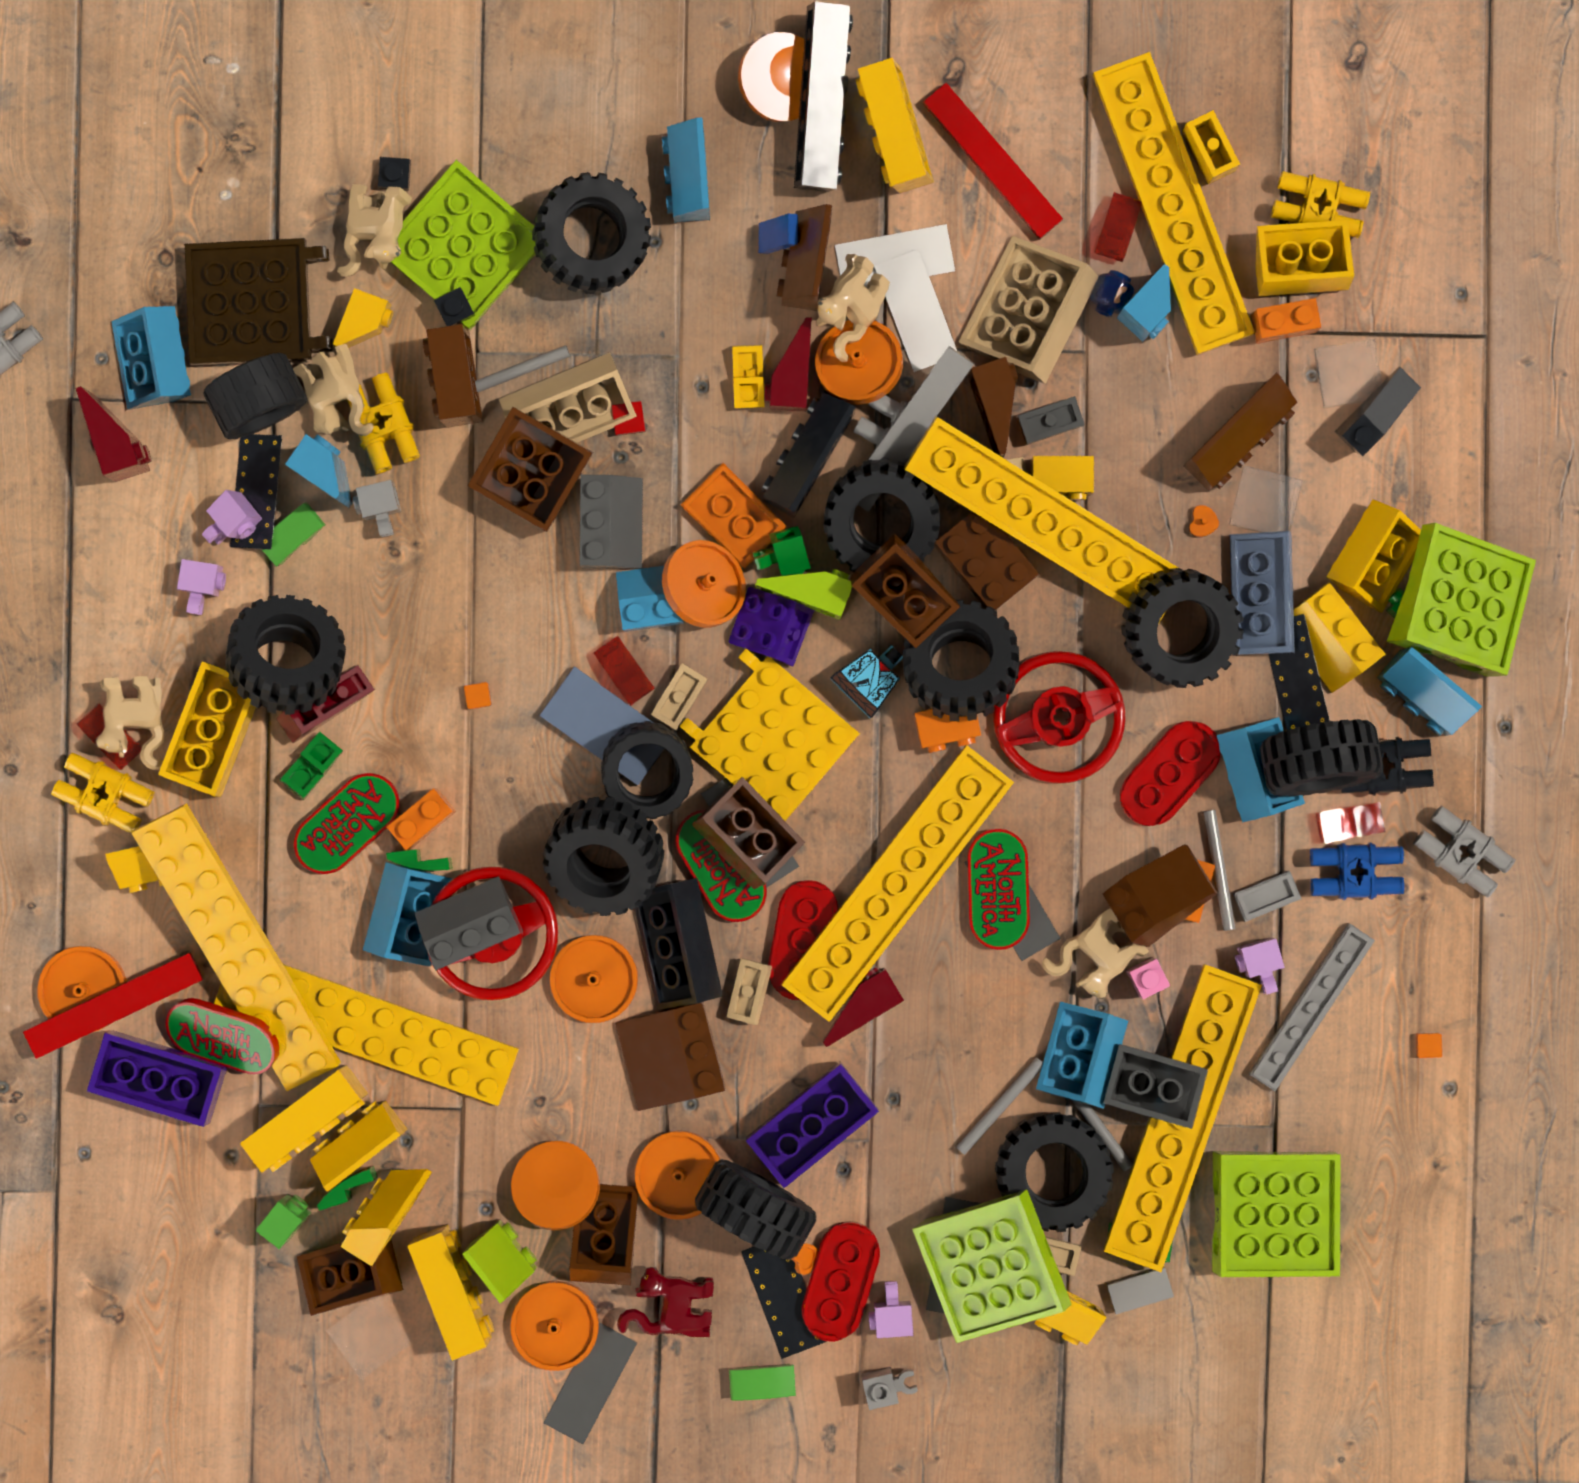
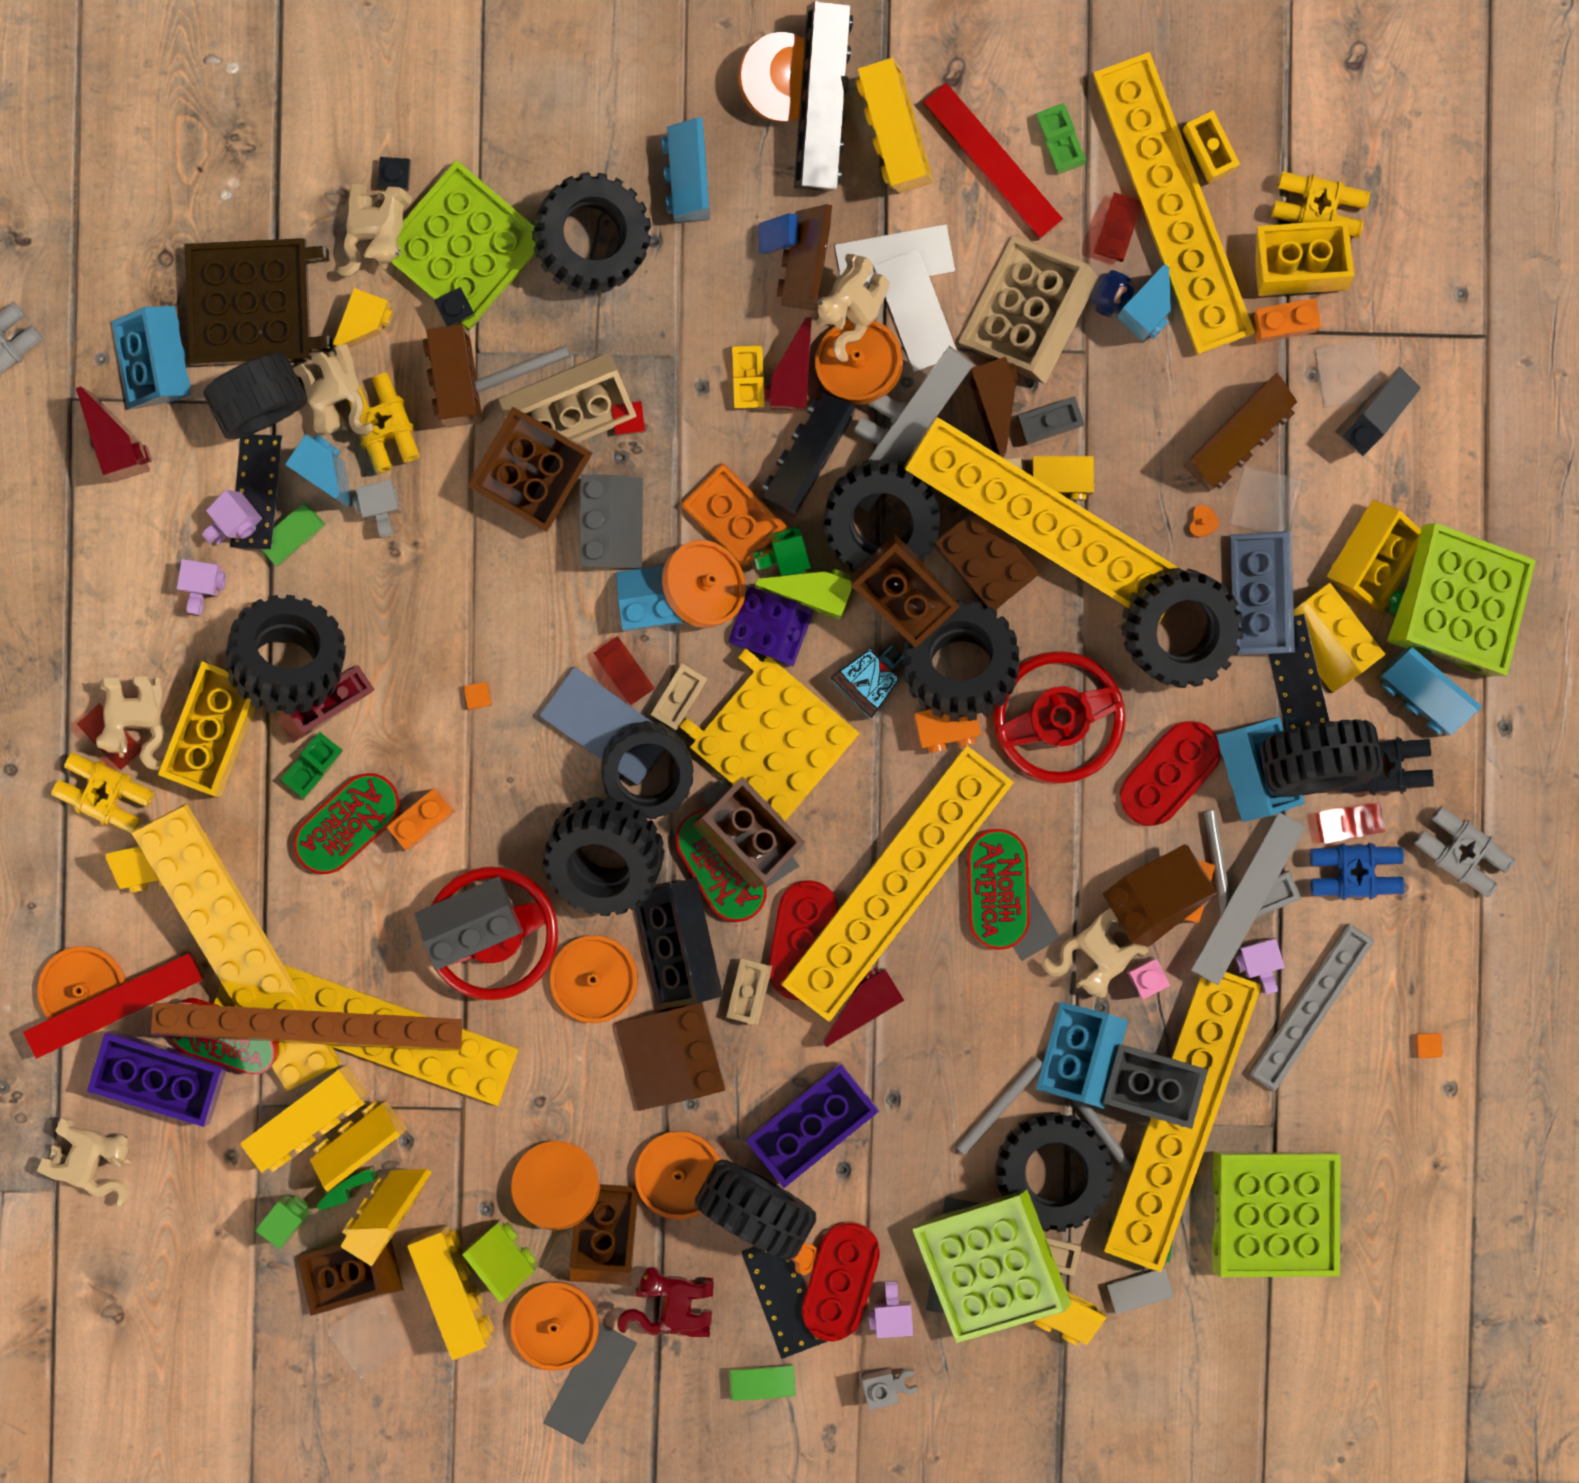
(82, 1161): none -> tan animal
(306, 1026): none -> dark orange plate
(393, 923): dark azure slope -> none
(412, 859): green slope -> none
(1060, 138): none -> bright green slope
(1248, 898): none -> light grey tile

